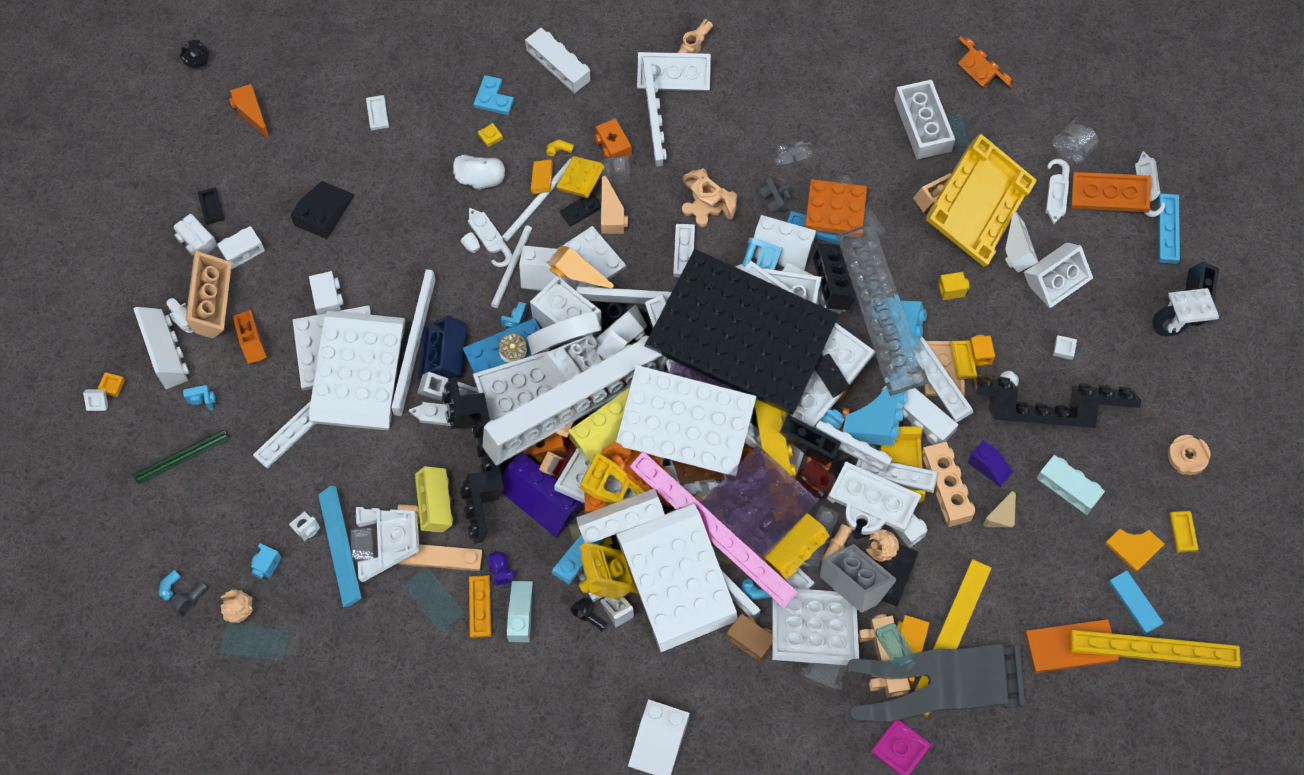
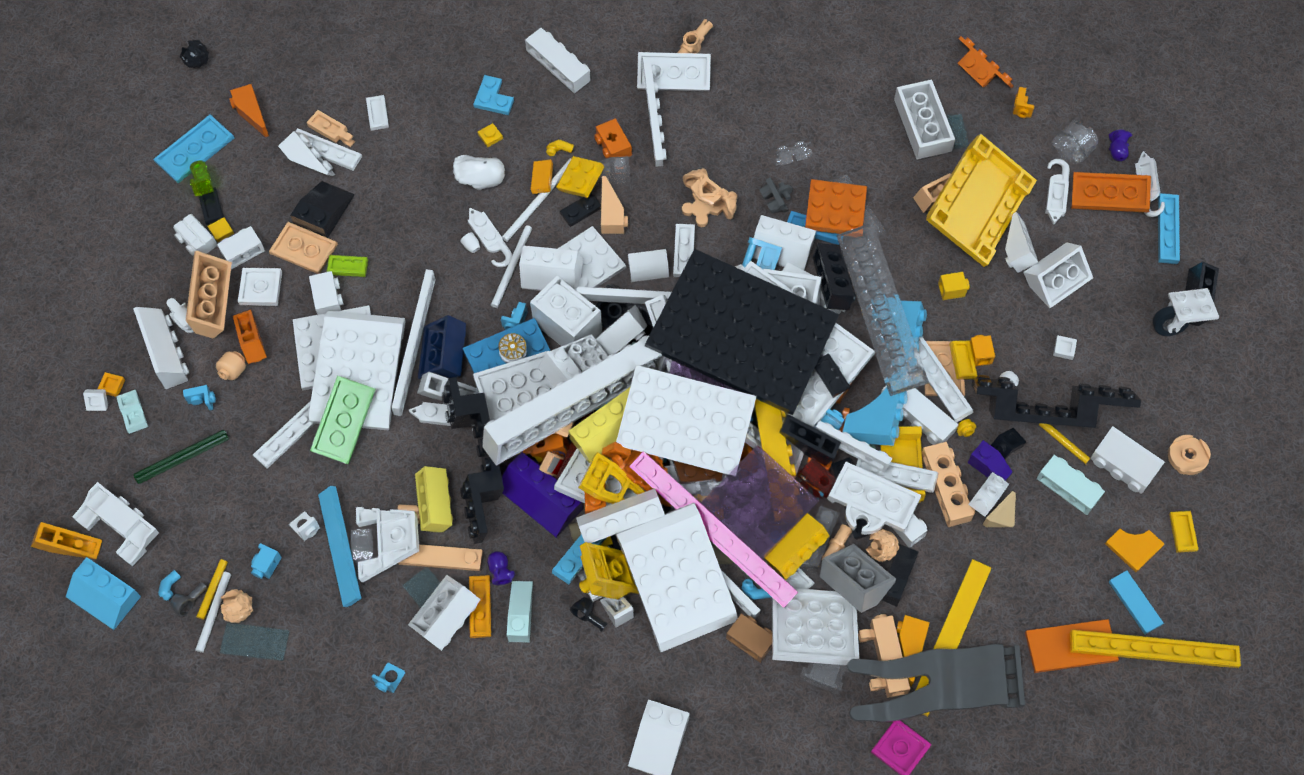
(65, 542): none -> light orange slope
(101, 593): none -> medium azure slope
(125, 521): none -> white bracket
(132, 411): none -> light aqua slope
(195, 145): none -> medium azure tile
(201, 181): none -> clear neon green leg
(211, 589): none -> yellow bar
(213, 612): none -> white bar
(220, 229): none -> yellow tile
(230, 365): none -> light nougat head
(260, 286): none -> white plate
(299, 150): none -> white slope
(303, 247): none -> light nougat tile
(330, 128): none -> light nougat plate
(334, 152): none -> white tile
(343, 419): none -> tile
(347, 265): none -> lime plate
(382, 684): none -> medium azure bracket
(444, 612): none -> white slope
(563, 332): white slope -> none
(571, 265): light orange slope -> none
(611, 345): white slope -> none
(648, 265): none -> white brick
(894, 645): clear light blue tile -> none
(966, 428): none -> yellow plate
(988, 494): none -> white brick
(1008, 442): none -> black bracket
(1021, 107): none -> light orange bracket
(1065, 442): none -> yellow bar
(1119, 144): none -> dark purple animal
(1127, 460): none -> white slope

